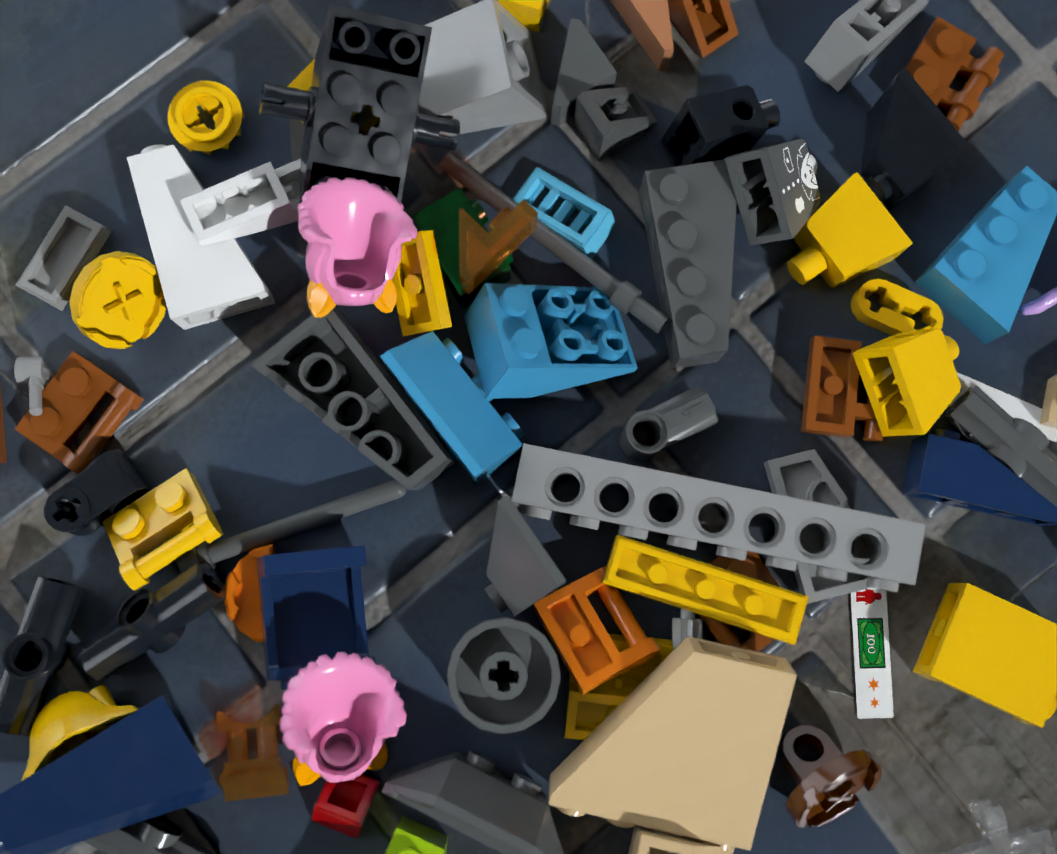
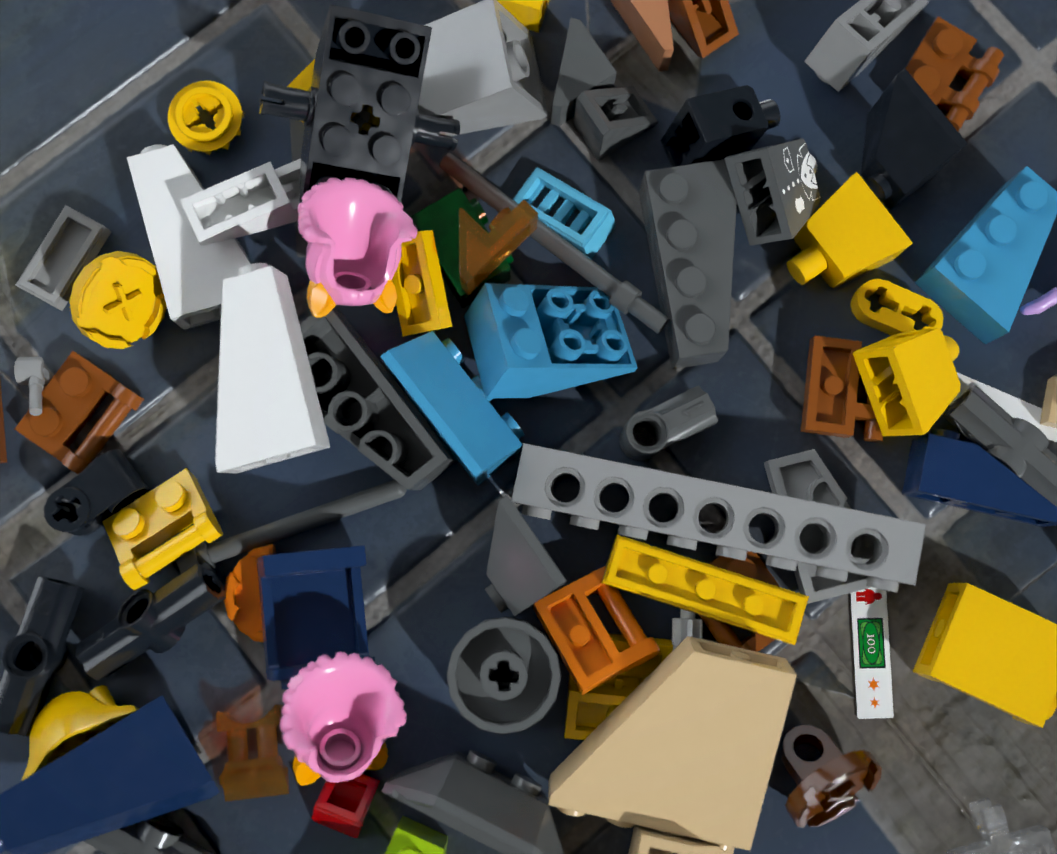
(265, 377): none -> white slope

